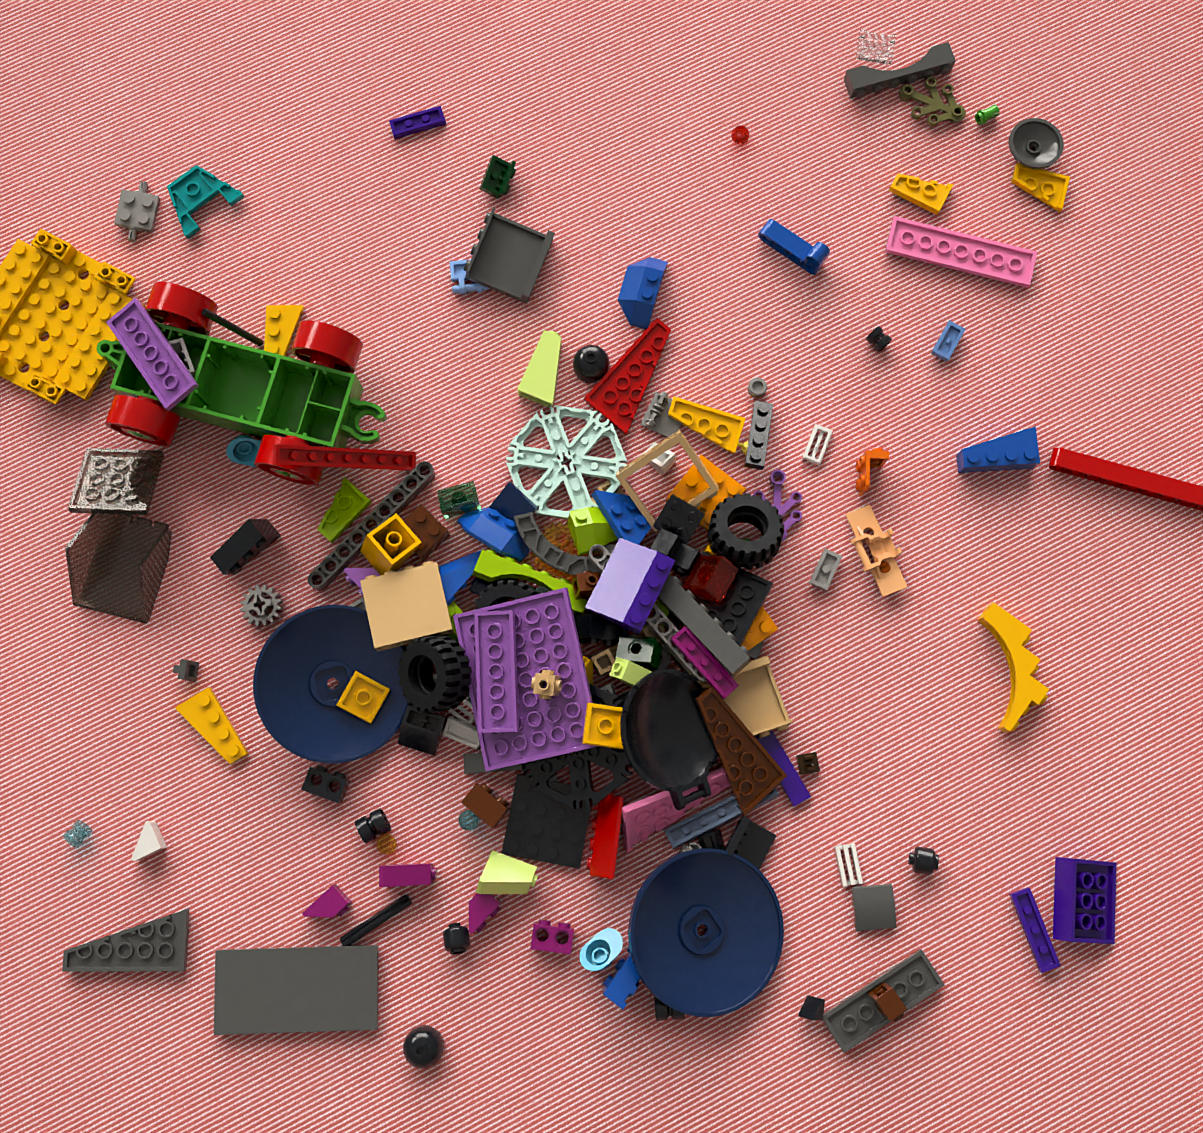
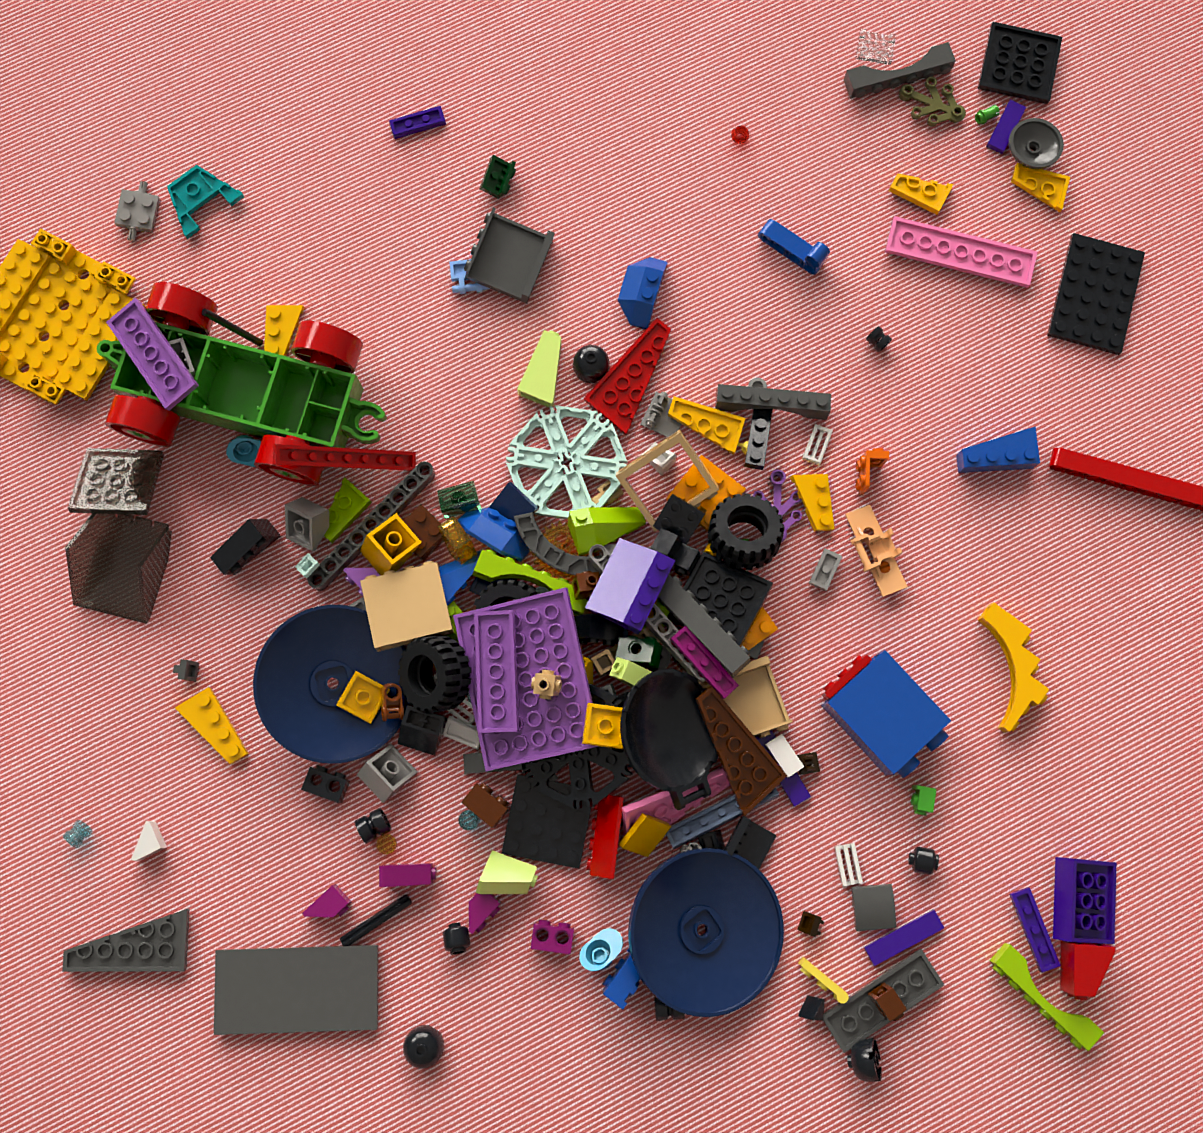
(258, 595): light grey gear -> none
(306, 522): none -> light grey slope
(307, 565): none -> light aqua slope
(386, 773): none -> light grey slope
(391, 704): none -> dark orange piece
(457, 540): none -> clear yellow slope
(622, 515): blue wing -> none
(644, 835): none -> yellow tile
(711, 577): clear red slope -> none
(784, 755): none -> white tile
(807, 404): none -> dark grey arch
(810, 923): none -> dark brown tile
(816, 498): none -> yellow wing
(823, 981): none -> light yellow plate
(845, 676): none -> red plate
(865, 1060): none -> black cylinder
(888, 715): none -> blue brick
(903, 937): none -> dark purple tile
(923, 799): none -> bright green brick
(948, 341): medium blue plate -> none
(1008, 120): none -> dark purple tile
(1013, 965): none -> lime arch
(1020, 62): none -> black plate
(1083, 967): none -> red slope
(1096, 294): none -> black plate

